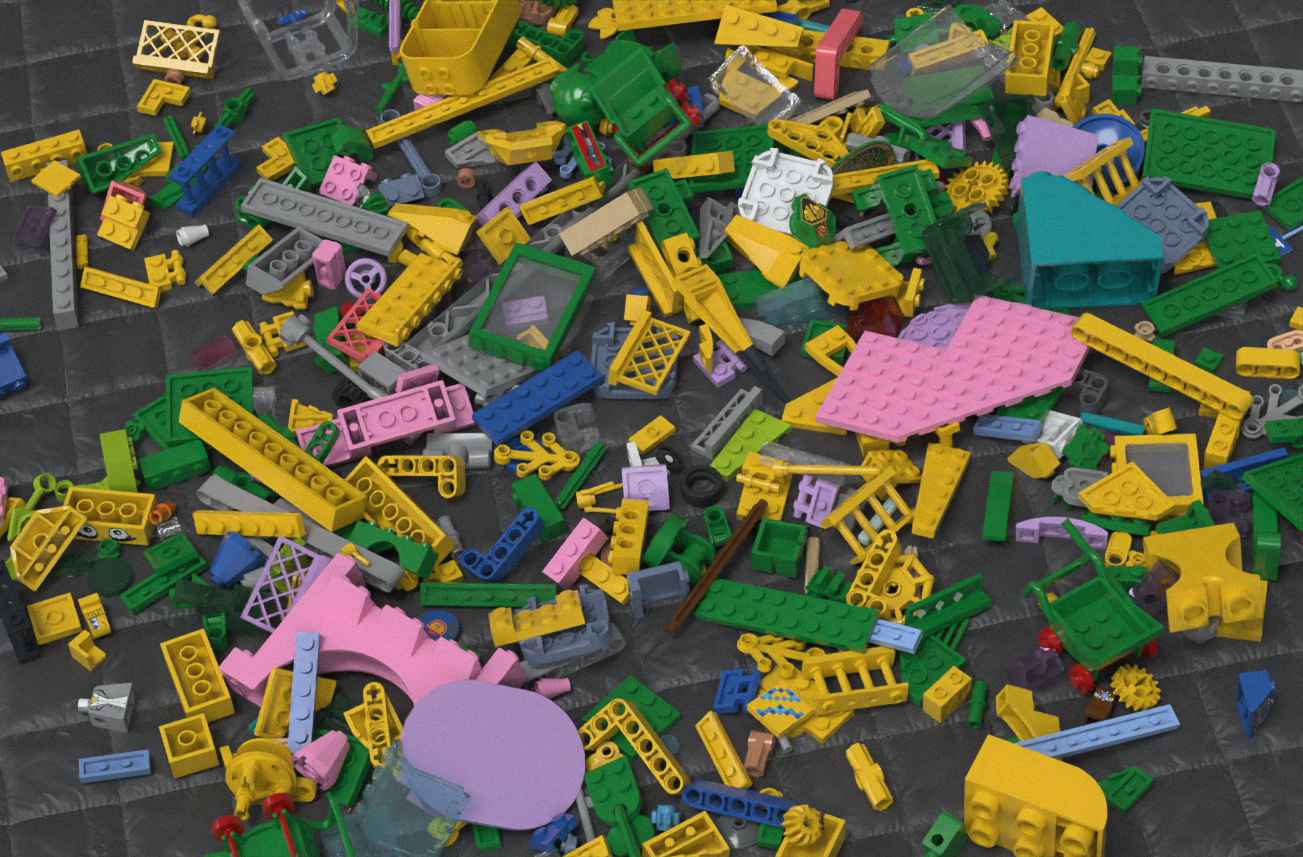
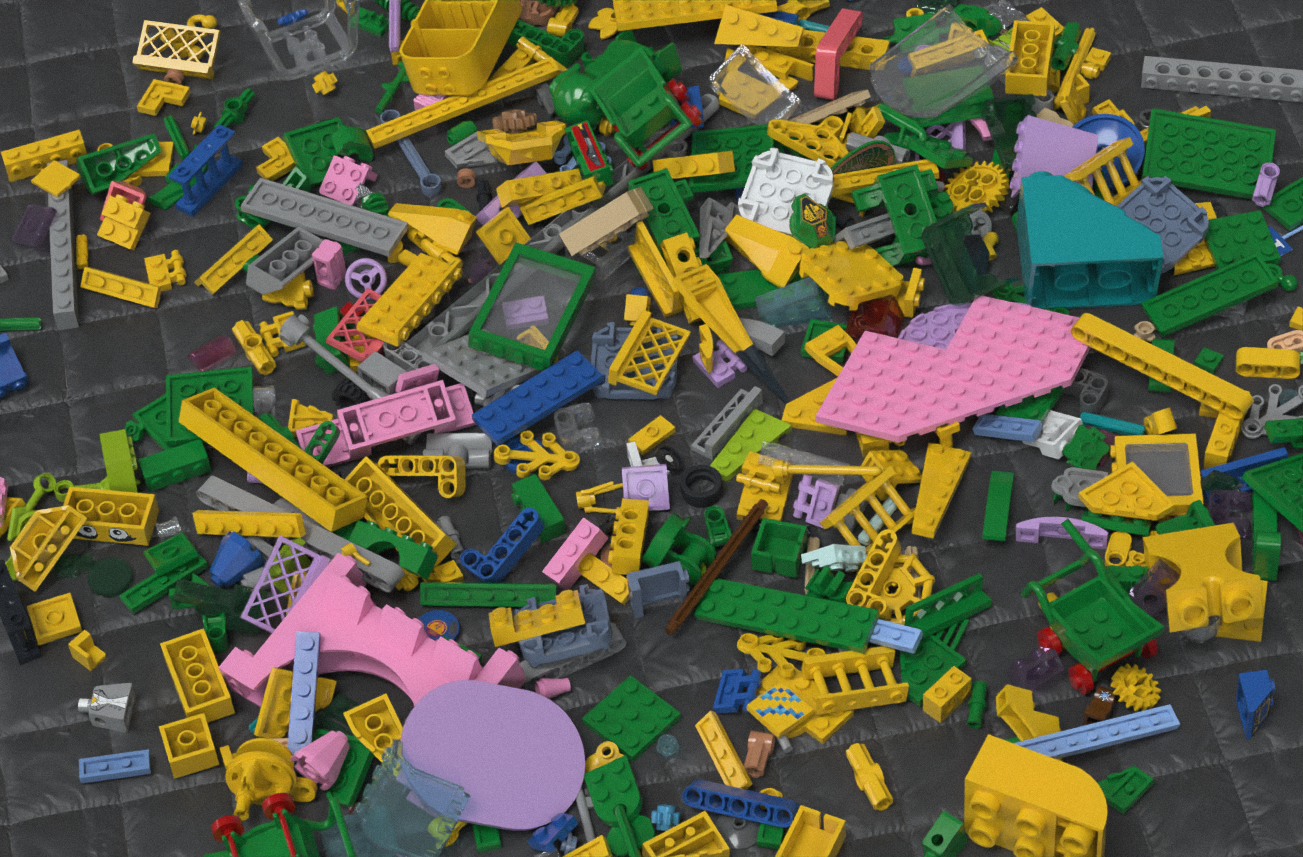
(94, 615): yellow leg -> none
(108, 548): green plate -> none
(162, 512): orange axle -> none
(191, 234): white cone -> none
(244, 482): green piece -> none
(376, 726): yellow beam -> none
(402, 190): sand blue bracket -> none
(514, 121): none -> medium nougat gear
(522, 190): none -> yellow brick
(579, 476): green axle -> none
(638, 741): yellow beam -> none
(802, 825): yellow gear -> none
(837, 557): none -> light aqua plate
(1035, 460): yellow slope -> none
(1126, 75): green brick -> none

